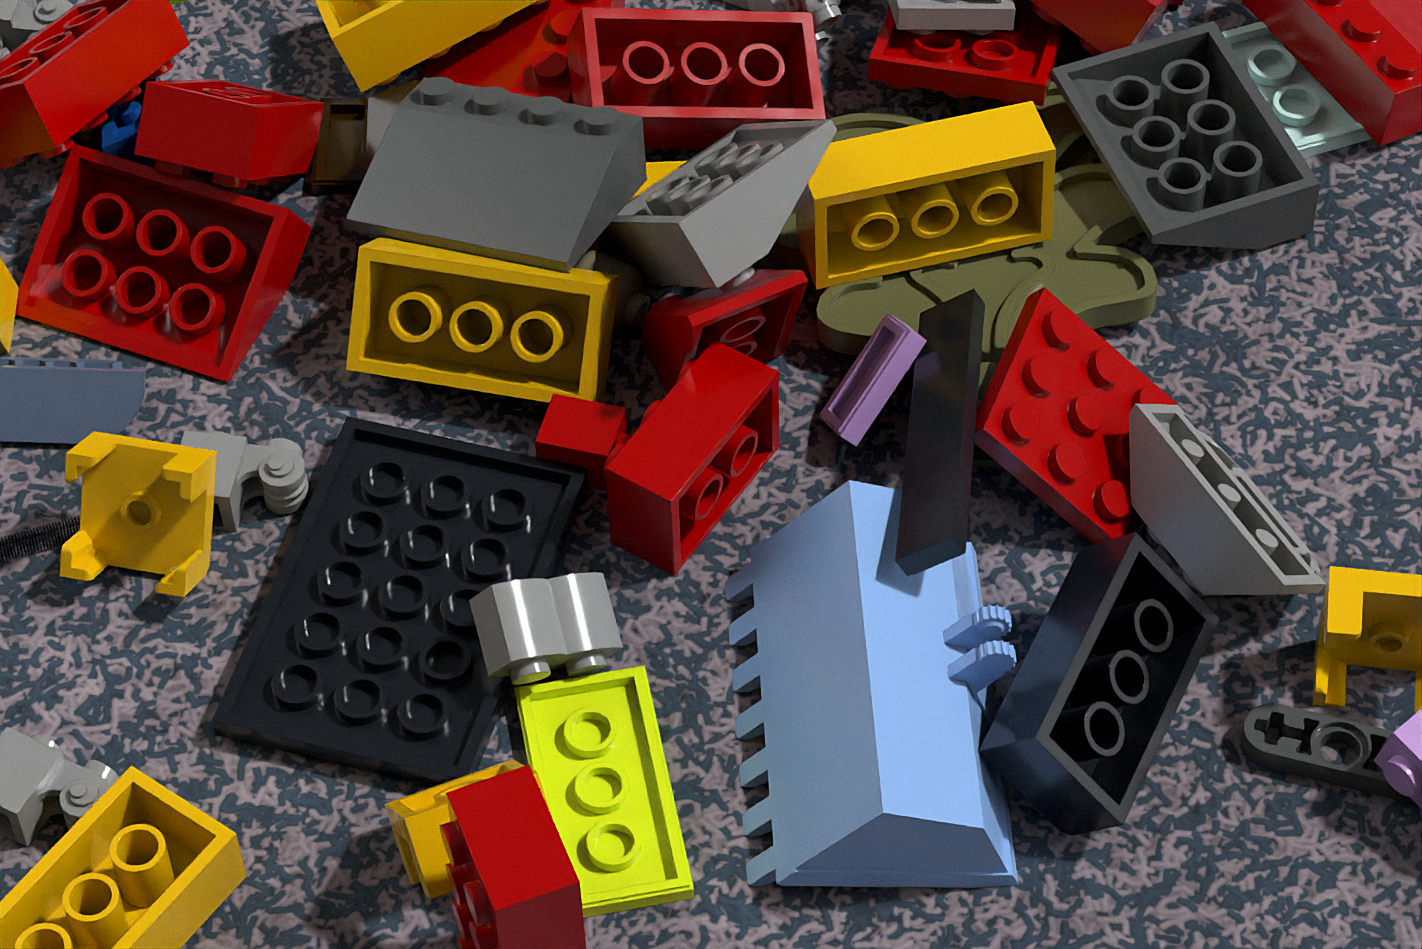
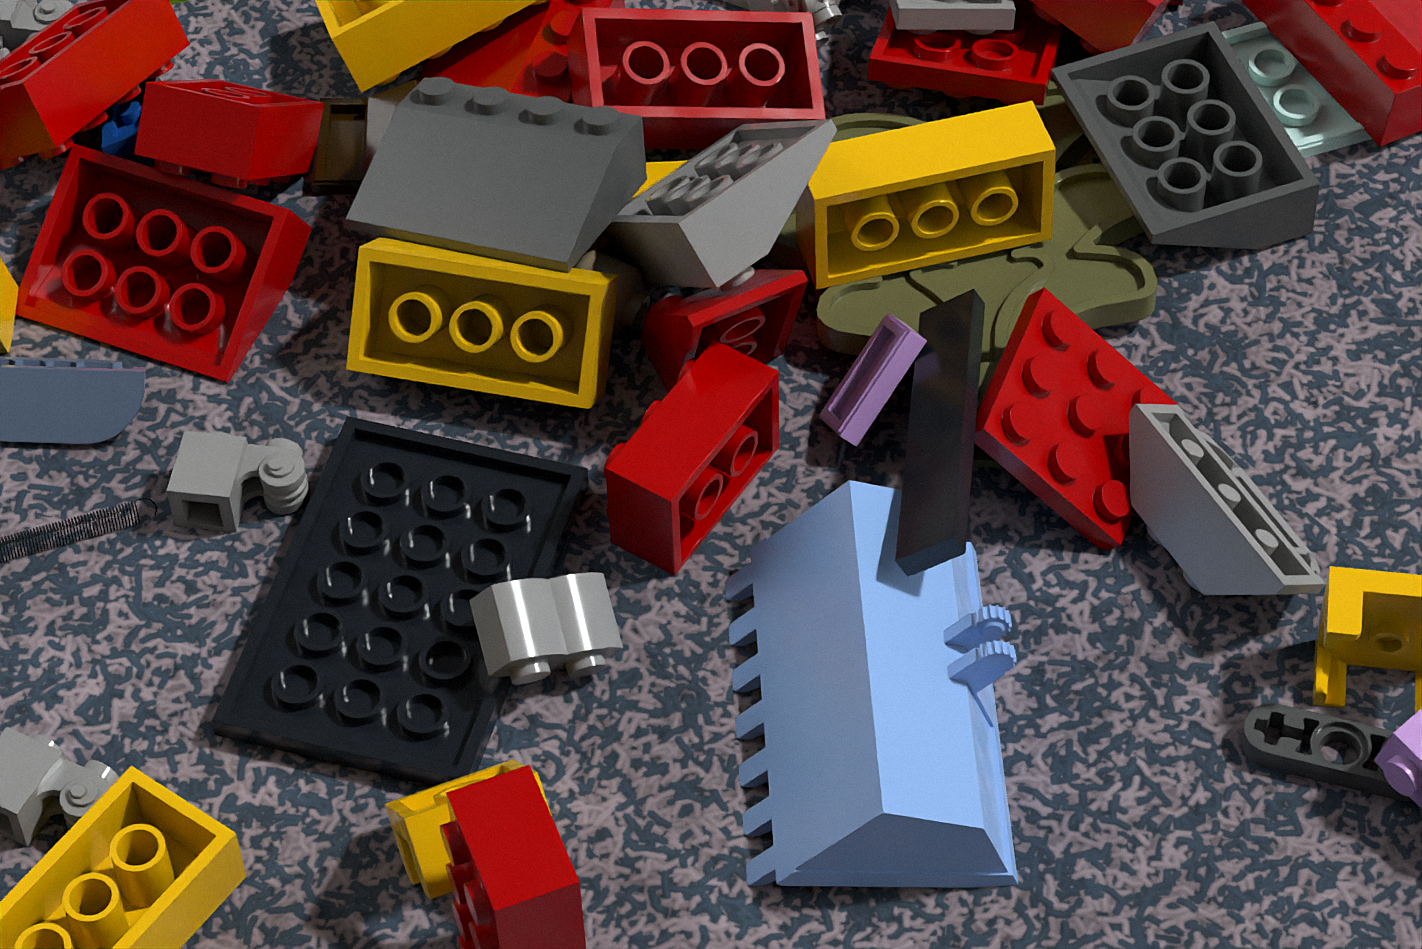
(141, 510): yellow panel -> none
(582, 434): red brick -> none
(607, 787): neon yellow tile -> none
(1100, 685): black brick -> none

